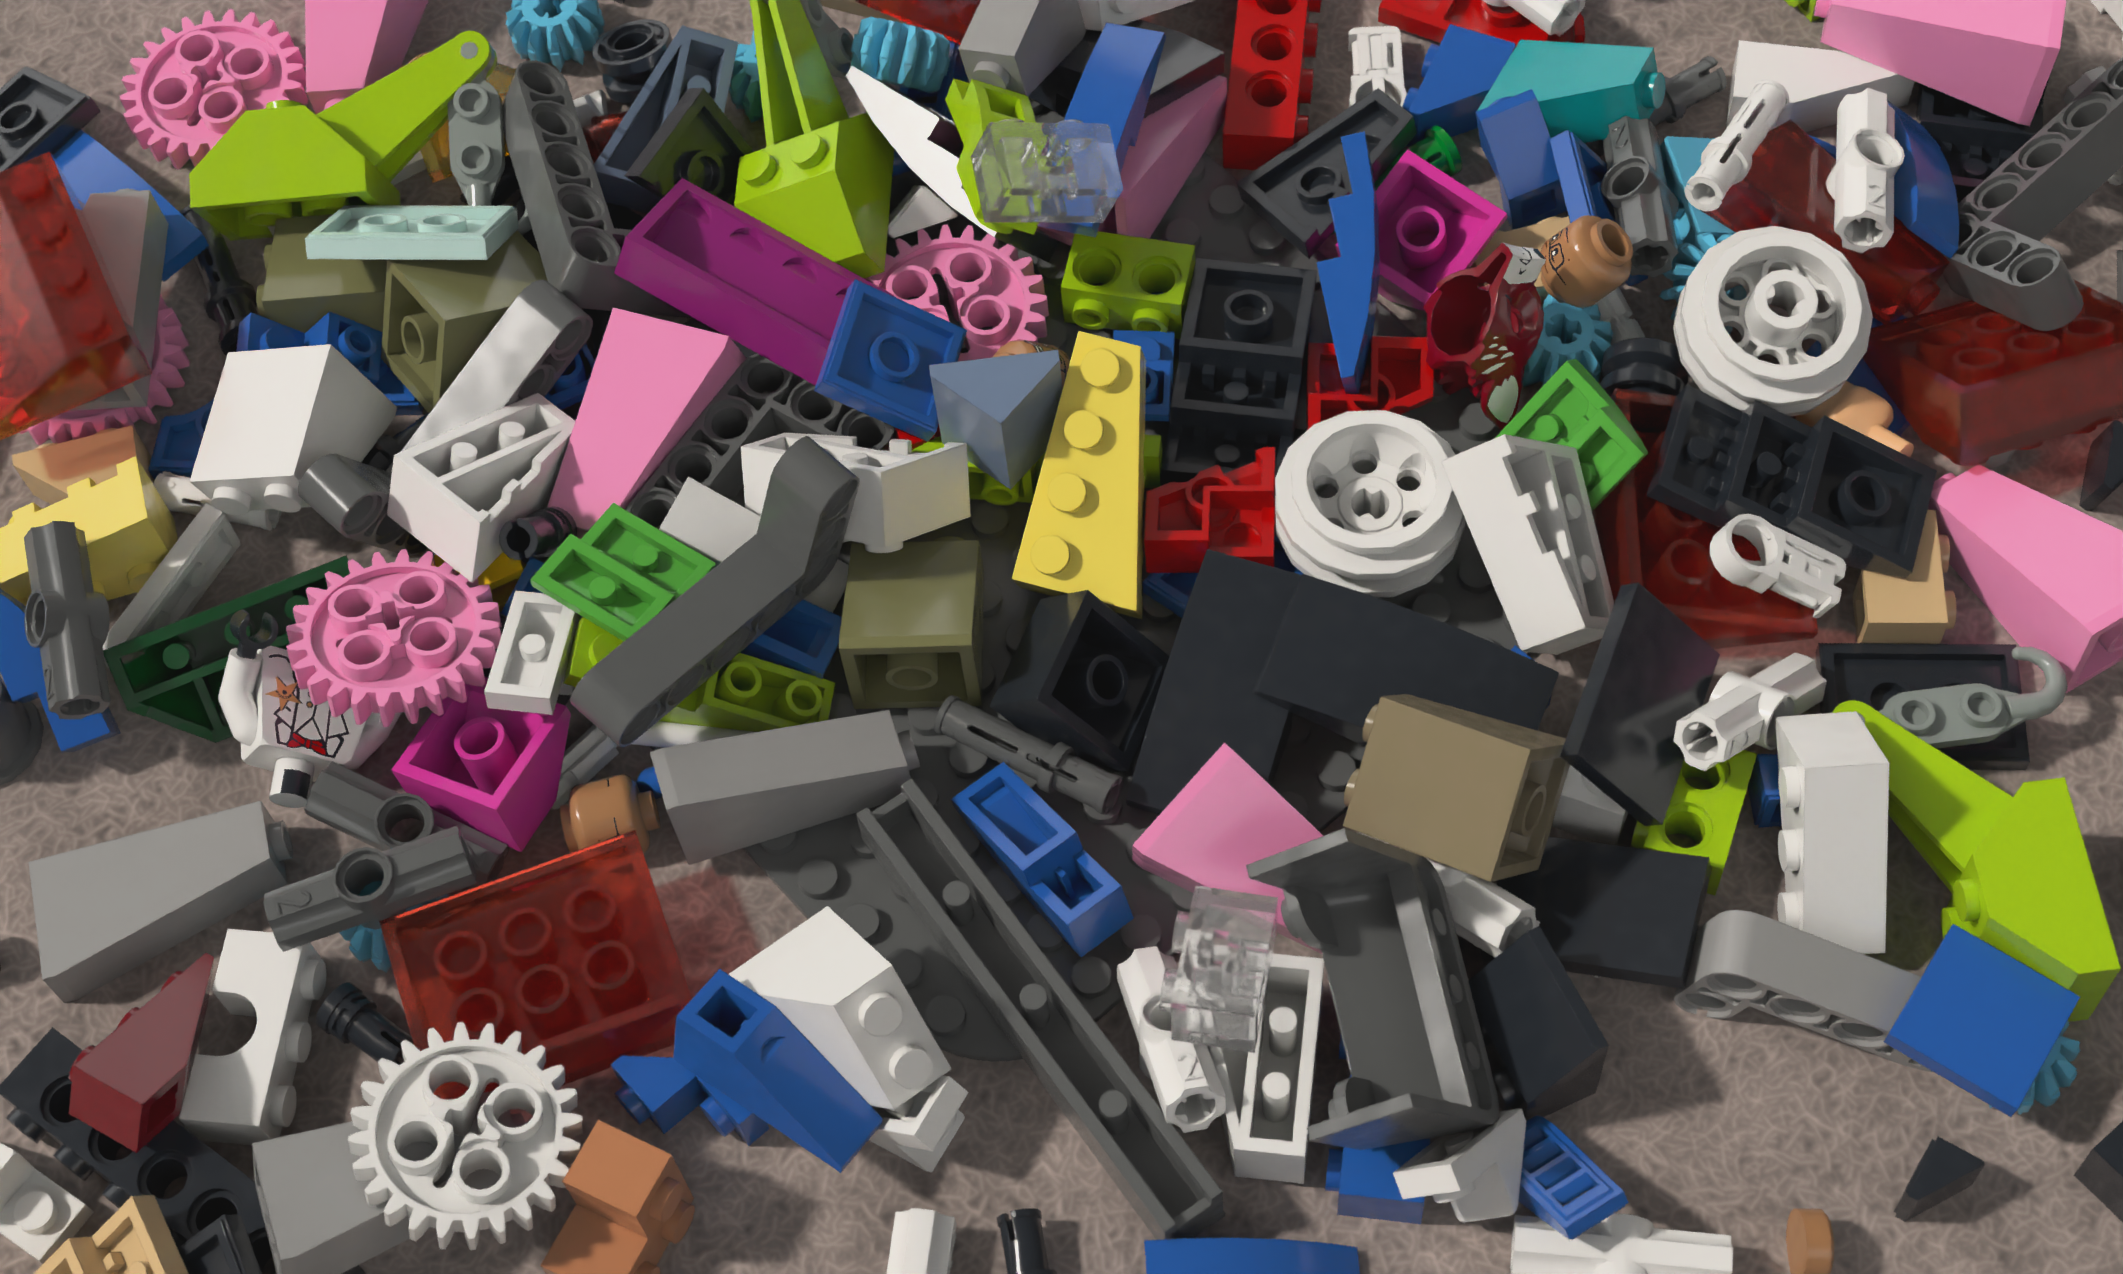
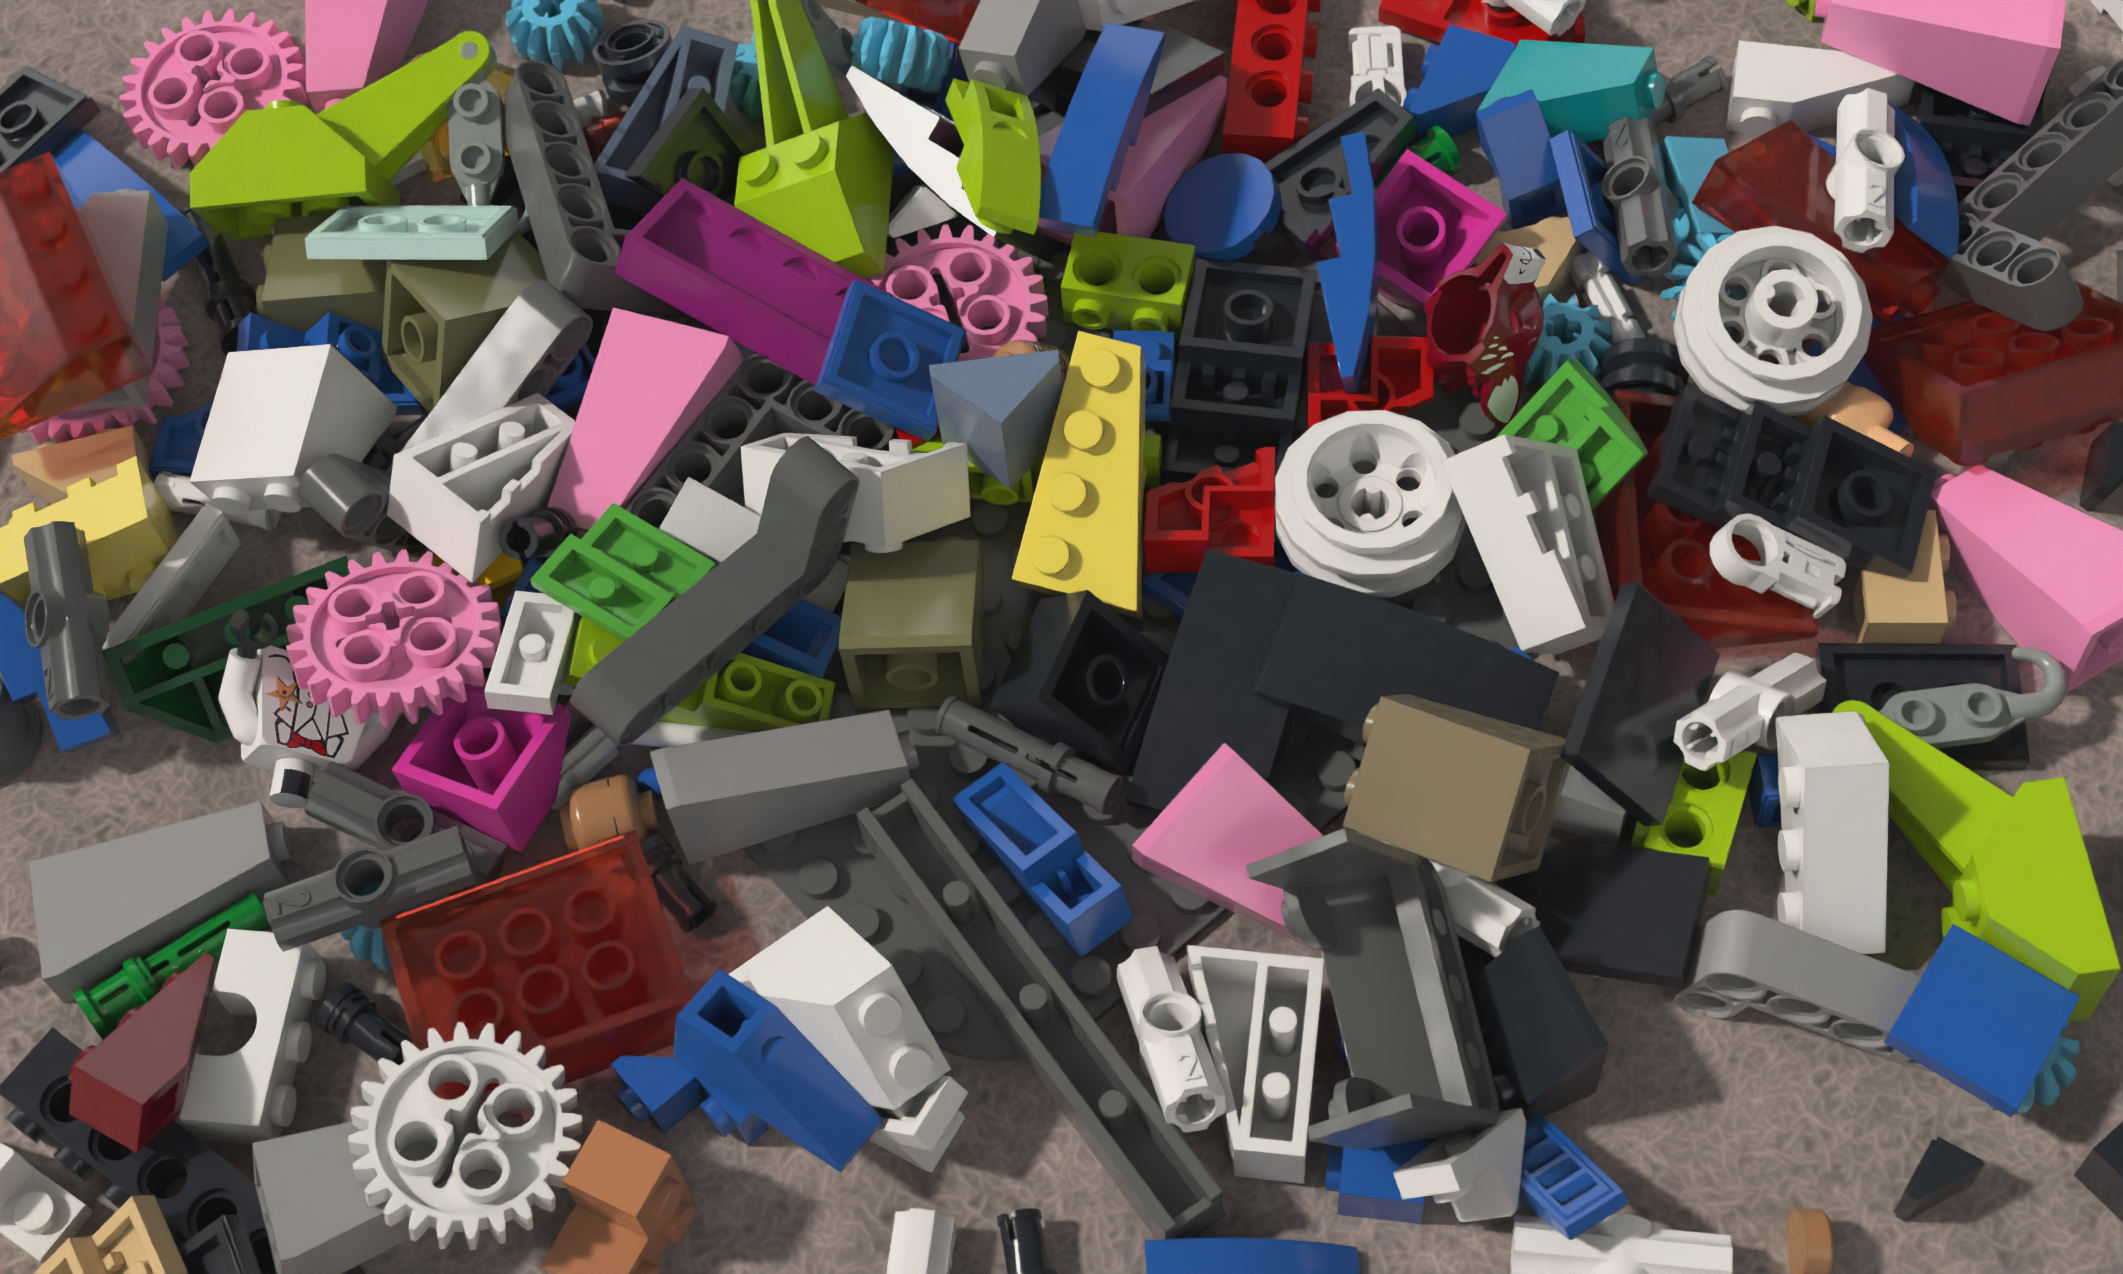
(144, 979): none -> green pin
(675, 887): none -> black pin
(1046, 172): clear brick -> none
(1222, 968): clear brick -> none
(1223, 206): none -> blue tile
(1586, 261): medium nougat head -> none
(1715, 176): white pin -> none

